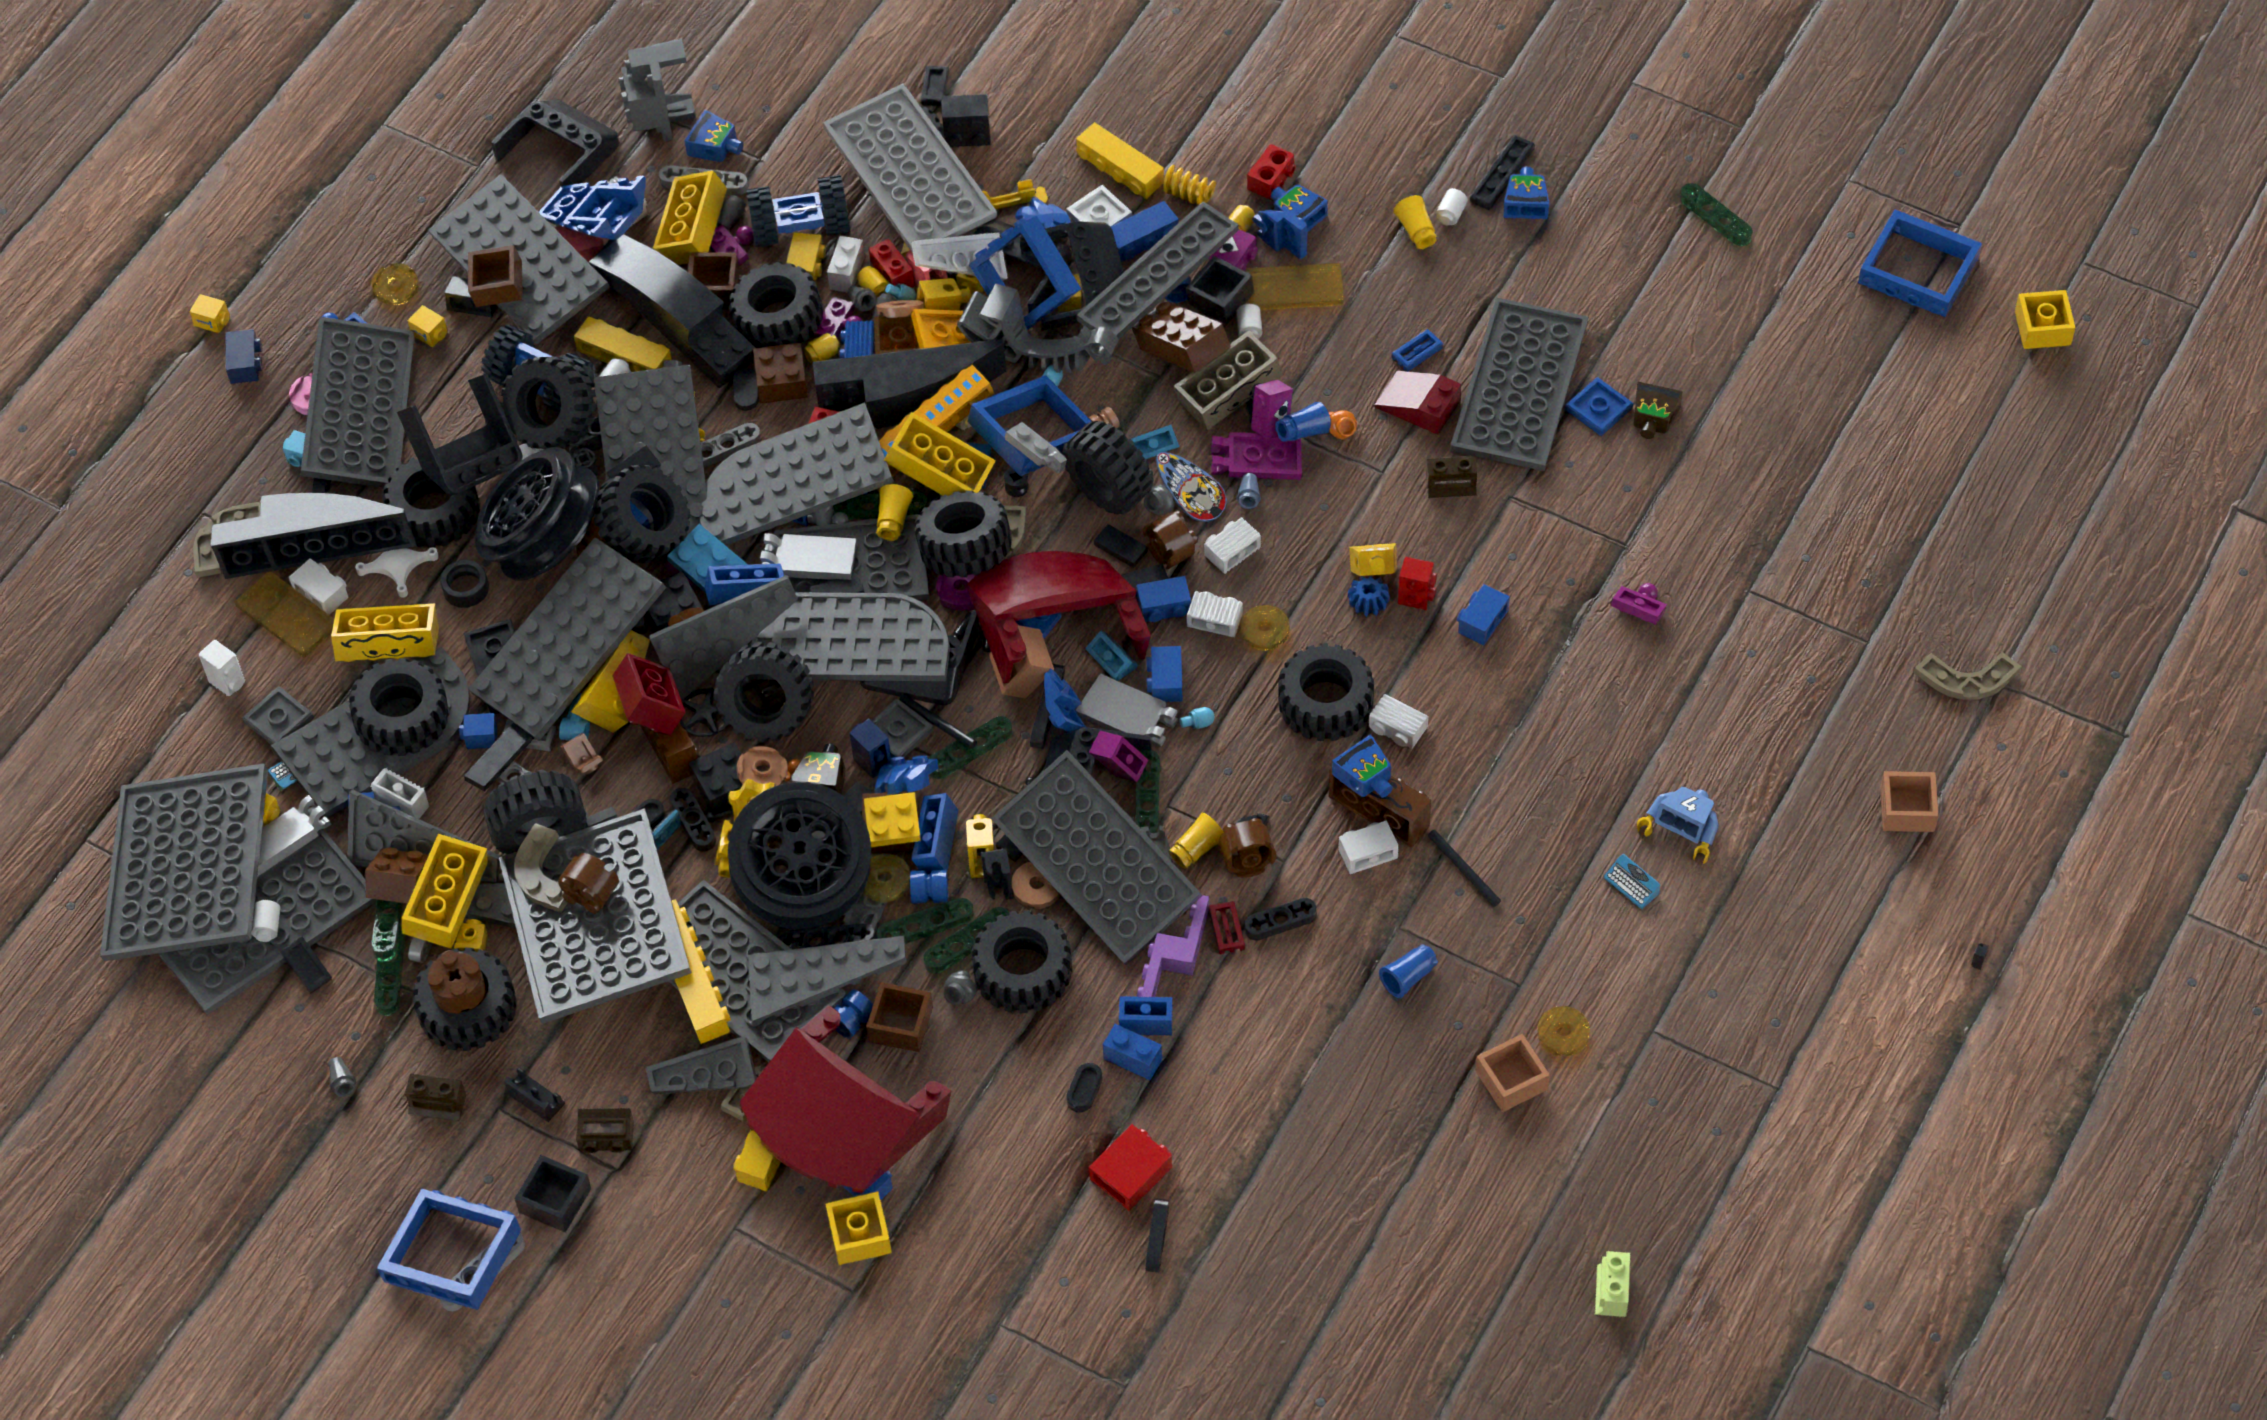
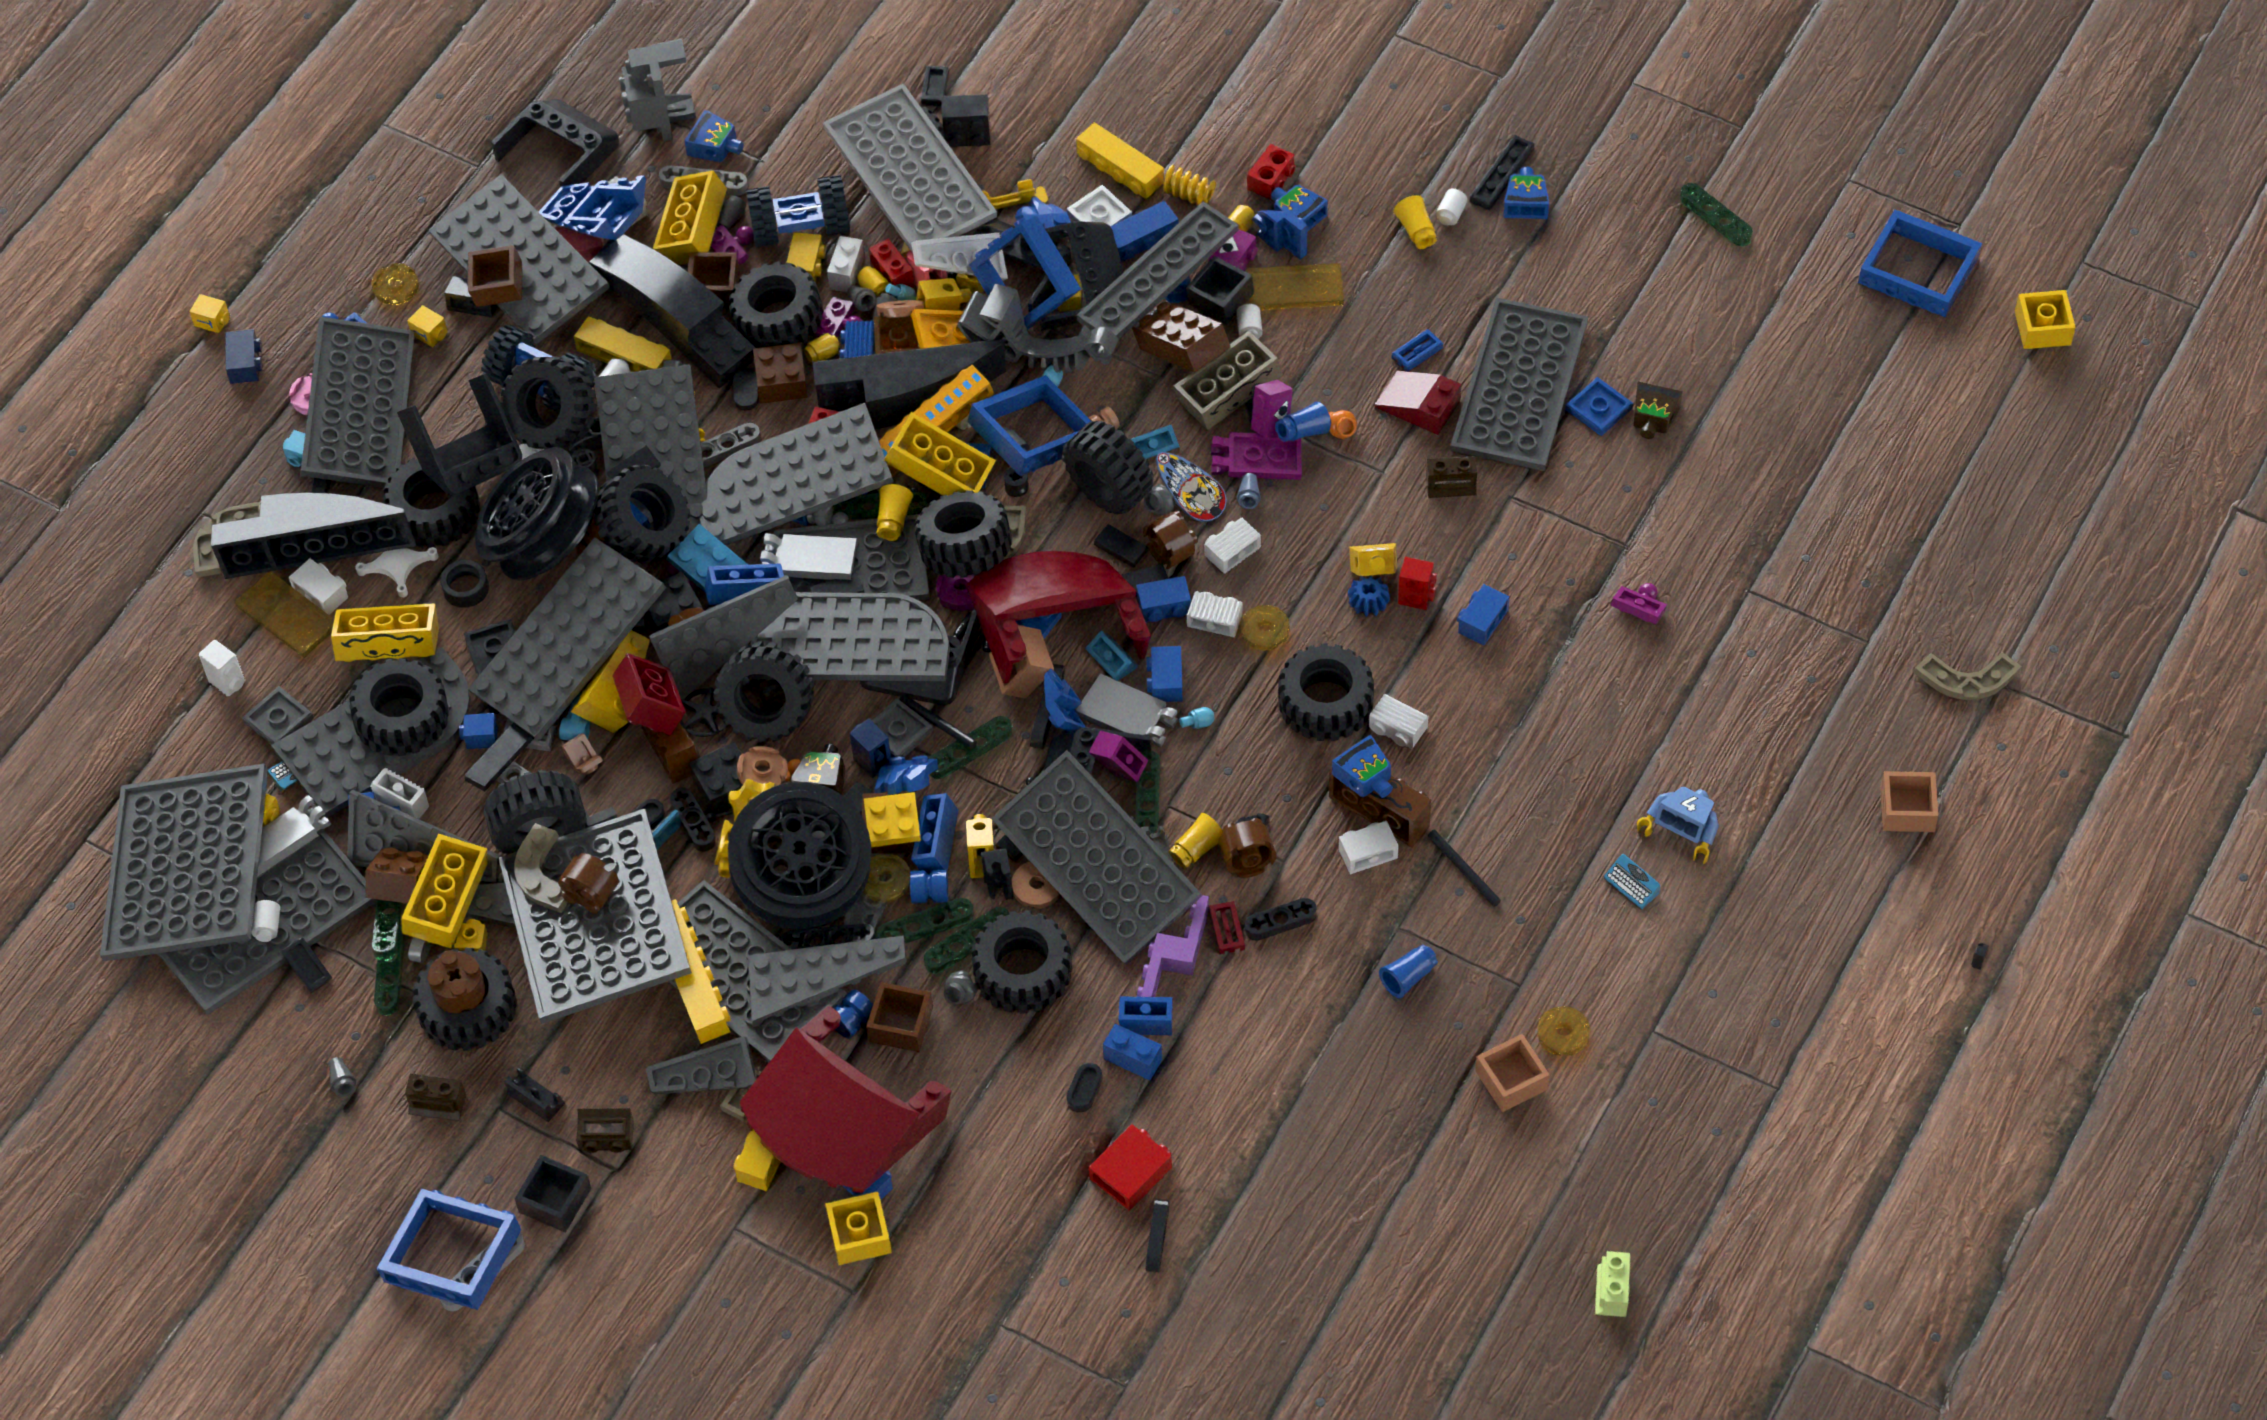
(1035, 447): light grey hinge -> none

